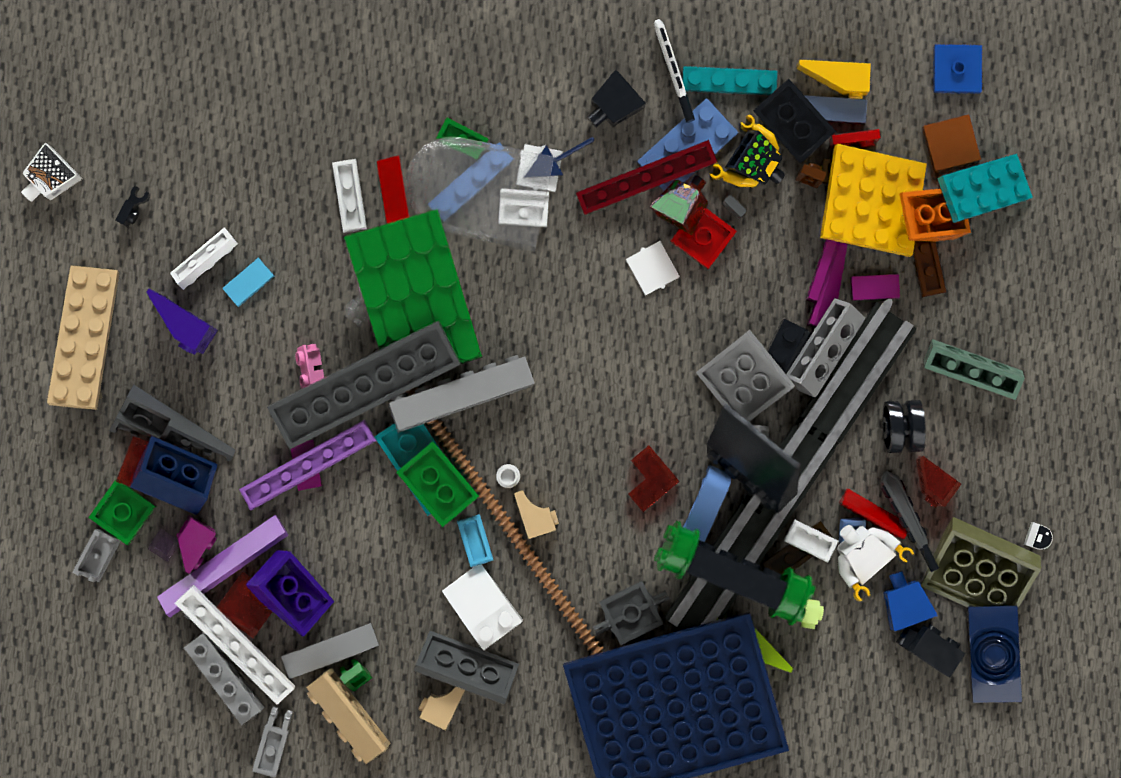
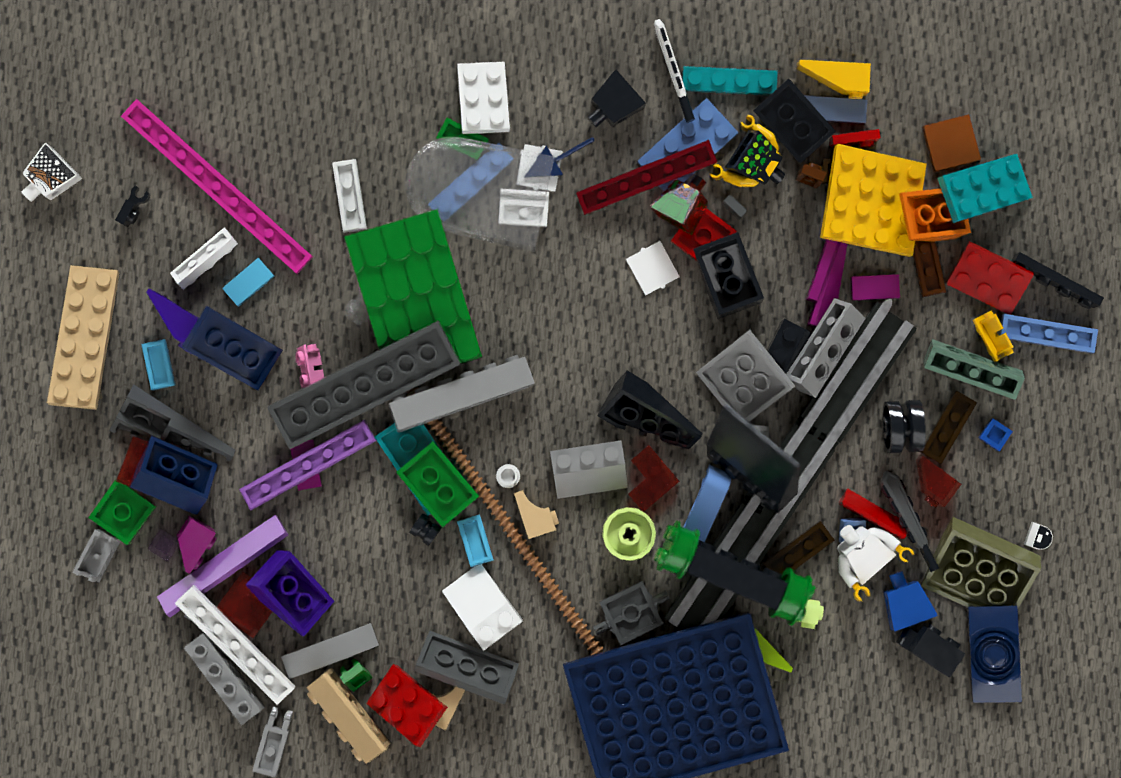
(158, 364): none -> medium azure tile
(217, 186): none -> dark pink plate
(231, 348): none -> dark blue plate
(393, 189): red slope -> none
(406, 705): none -> red plate
(425, 529): none -> black wheel
(483, 97): none -> white plate
(589, 469): none -> light grey slope
(639, 543): none -> yellowish green wheel
(640, 406): none -> black wedge
(728, 275): none -> black slope
(811, 541): white plate -> none
(948, 427): none -> dark brown plate
(957, 68): blue plate -> none
(990, 278): none -> red plate
(995, 434): none -> blue plate
(996, 345): none -> yellow hinge
(1049, 333): none -> medium blue plate
(1064, 285): none -> black plate

